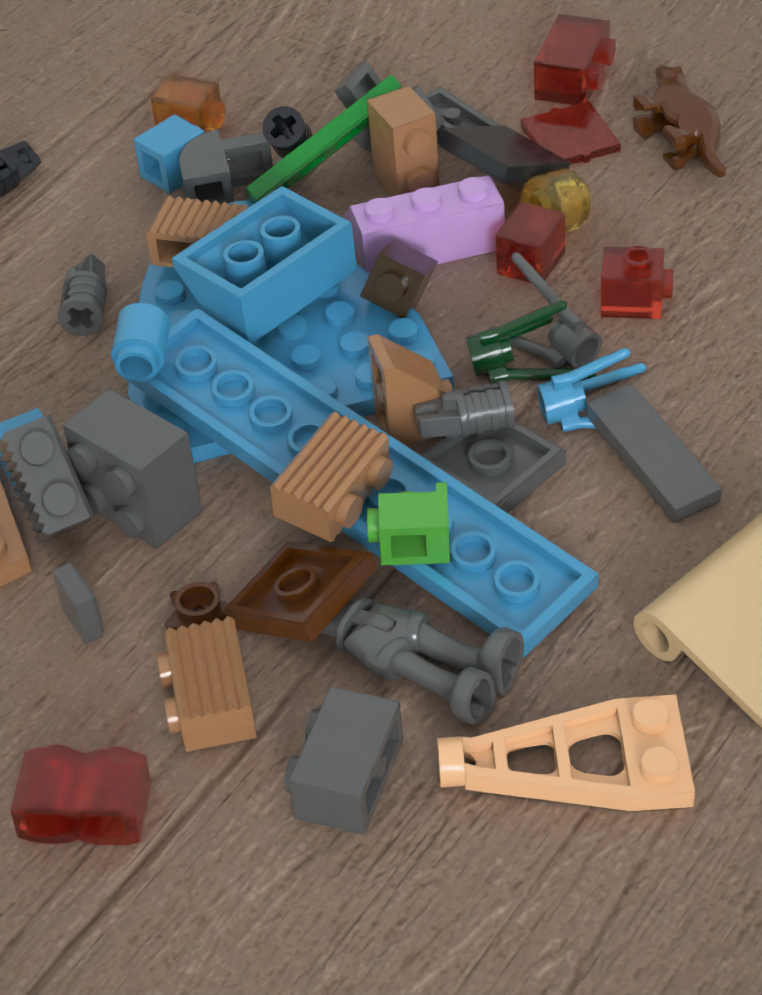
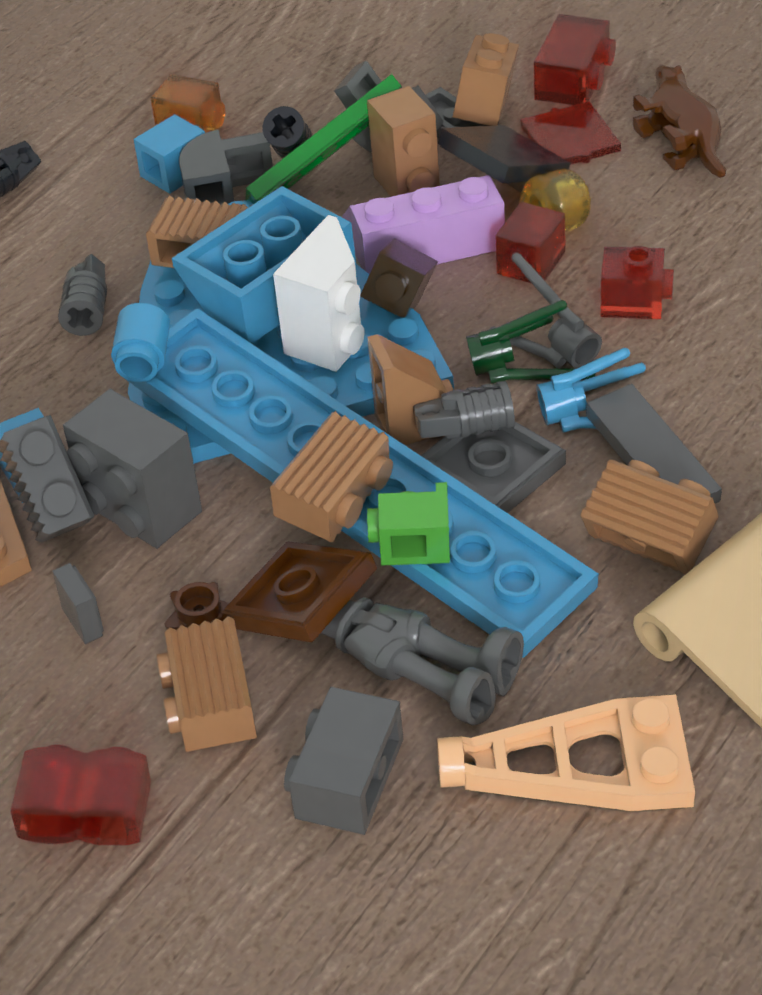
(320, 299): none -> white slope
(486, 79): none -> medium nougat brick
(650, 514): none -> medium nougat brick

